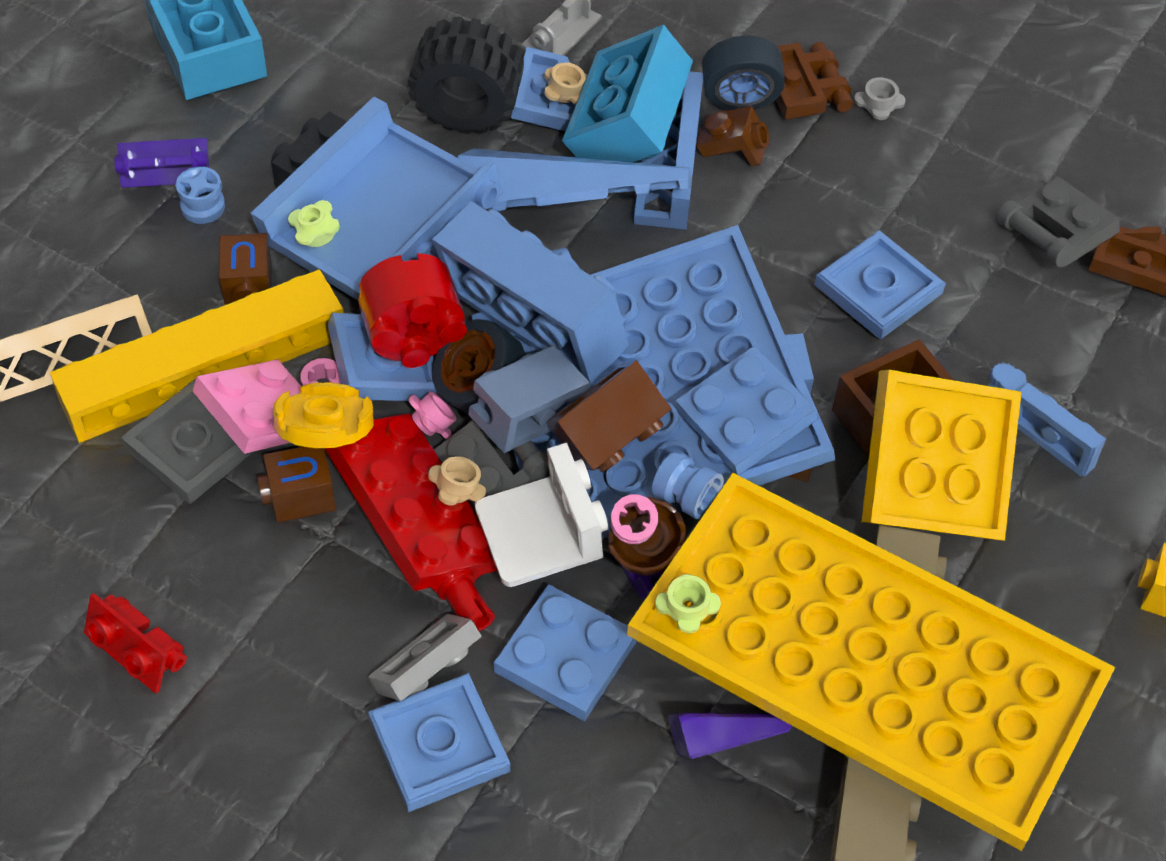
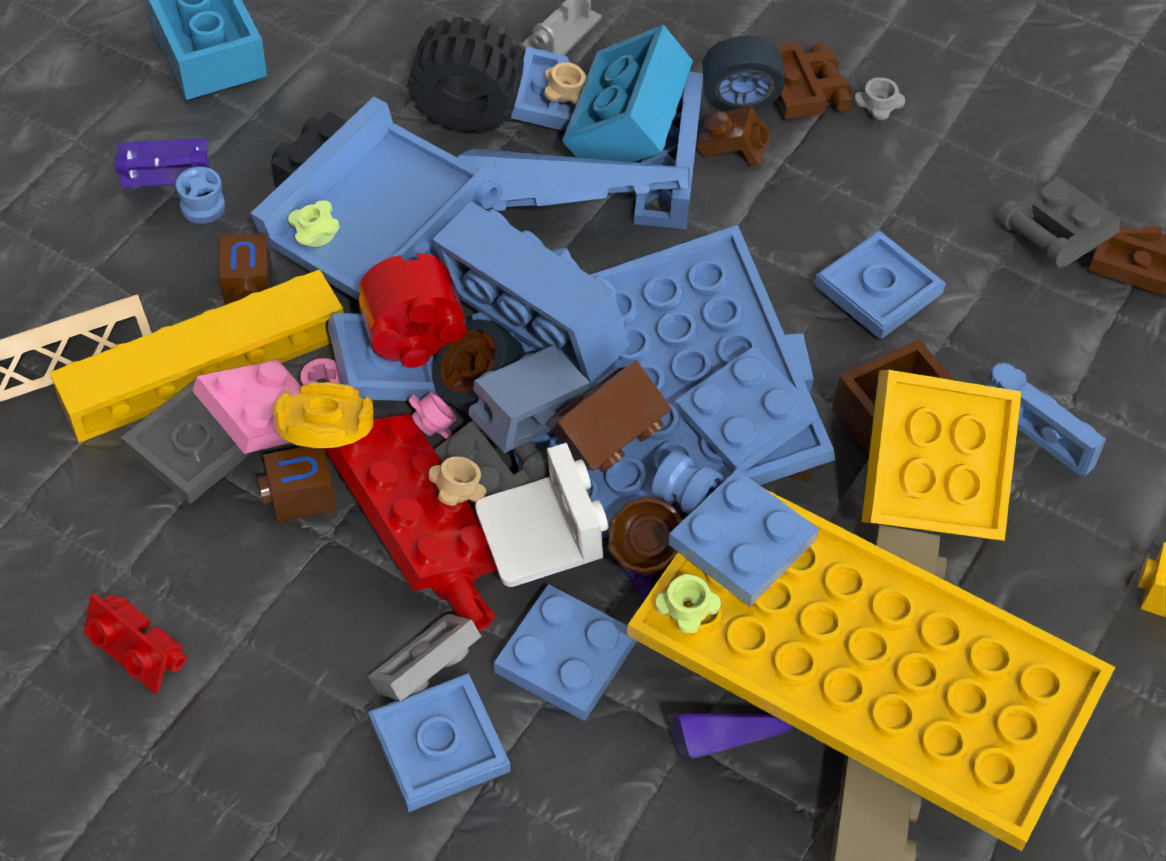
(643, 506): bright pink bush -> none
(743, 537): none -> medium blue plate

